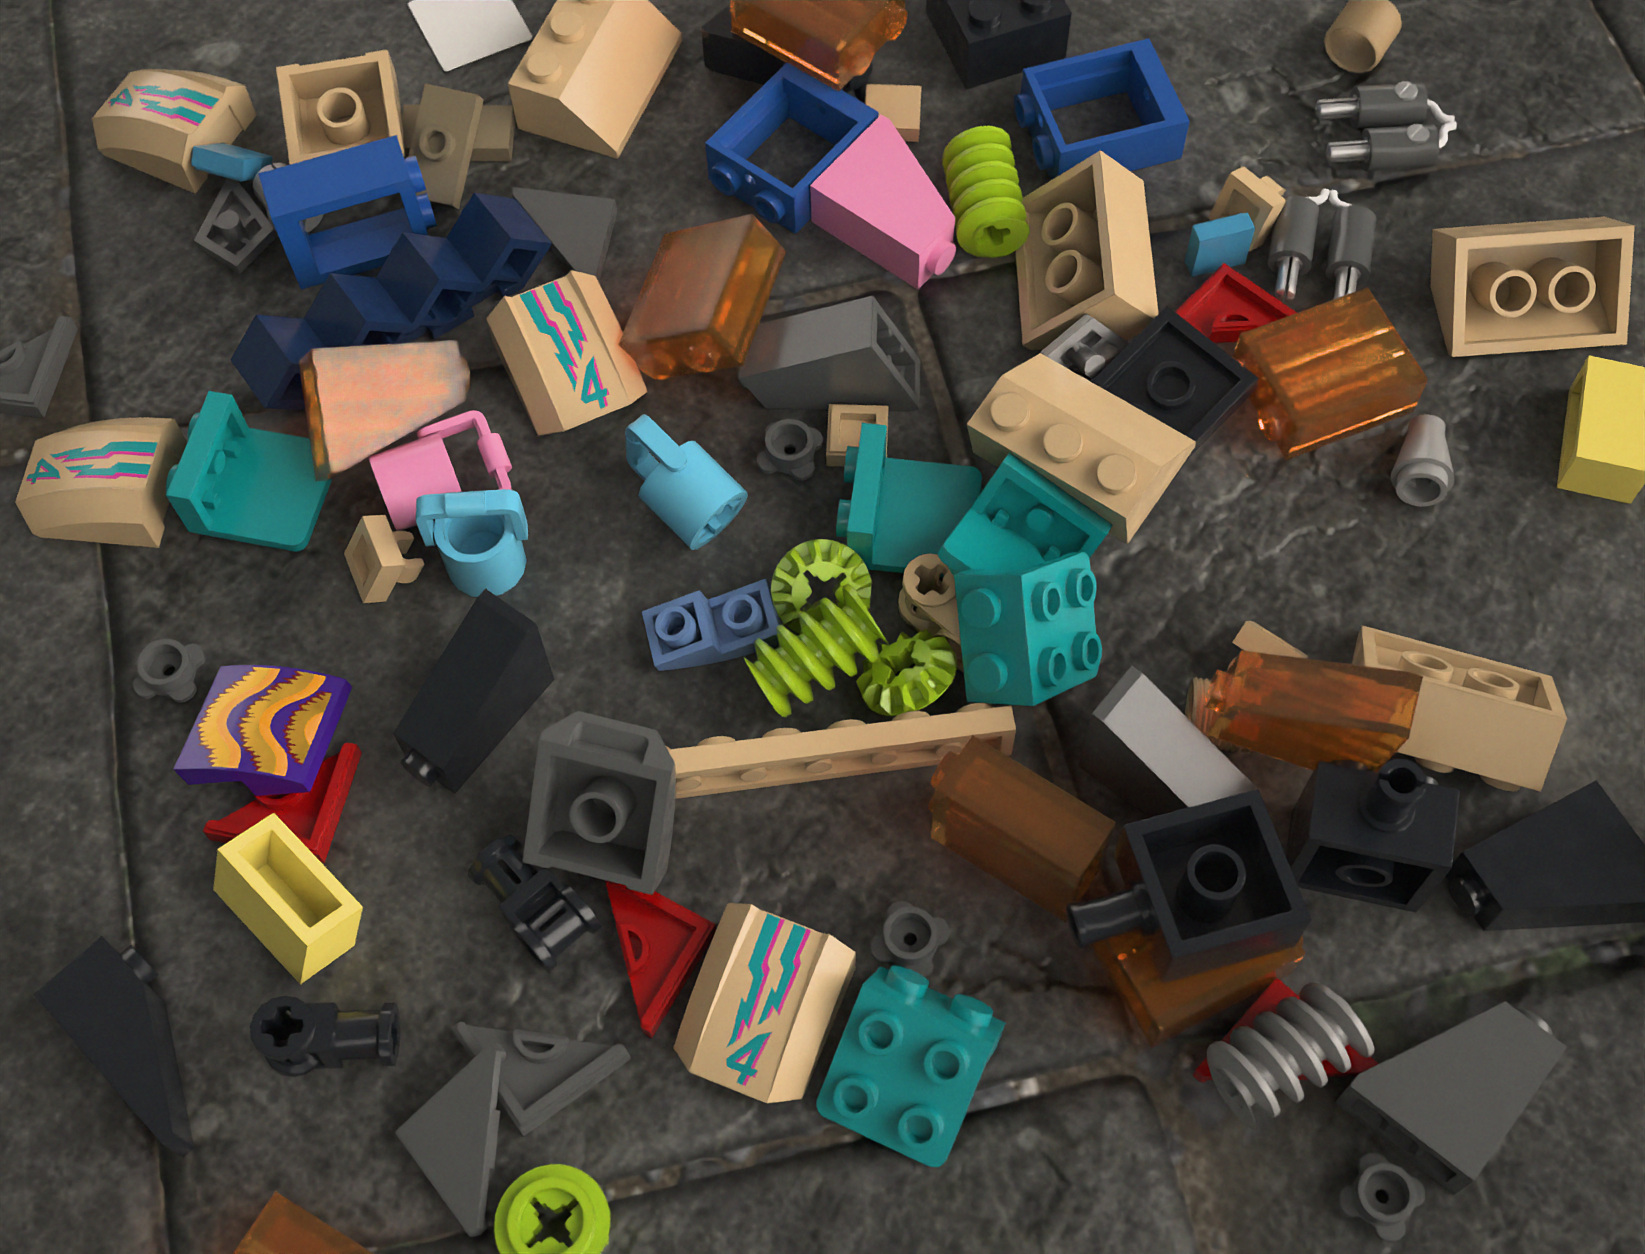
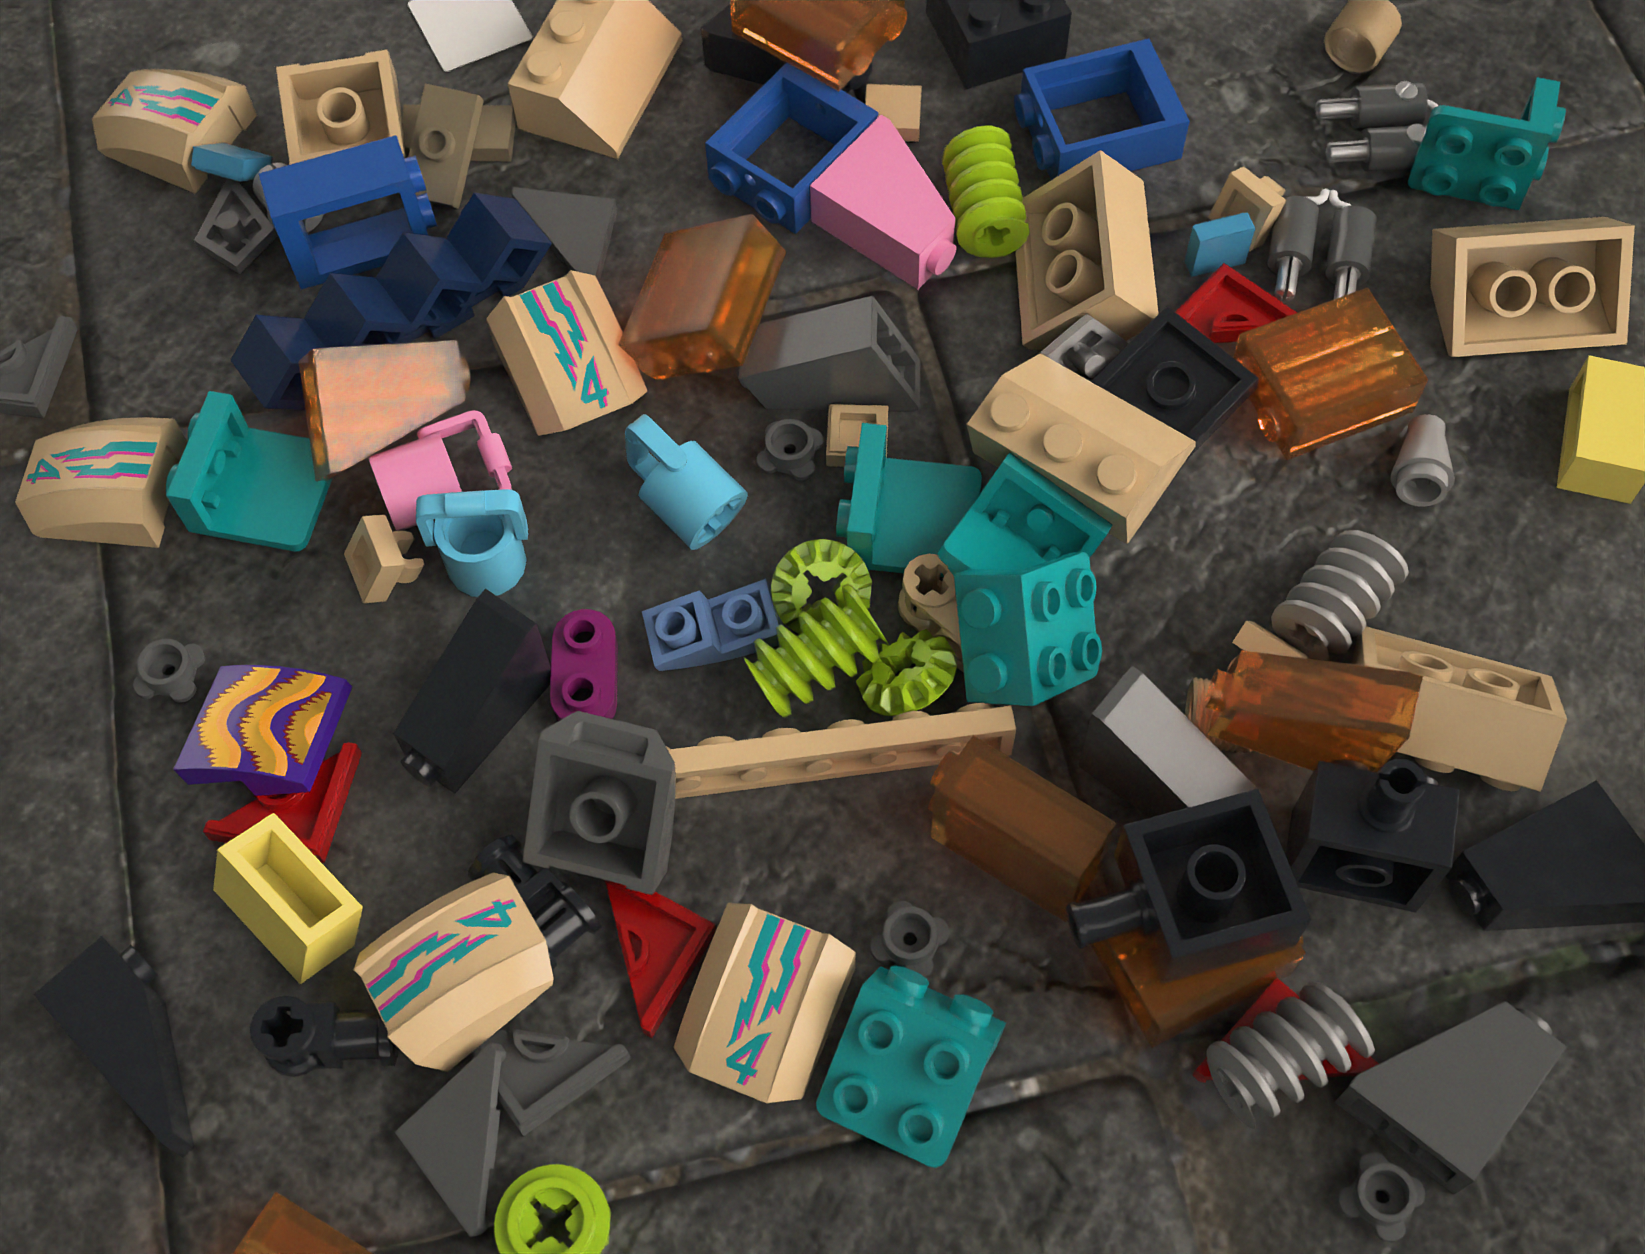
(456, 971): none -> tan slope
(584, 665): none -> magenta plate
(1339, 594): none -> light grey piece
(1488, 154): none -> teal bracket

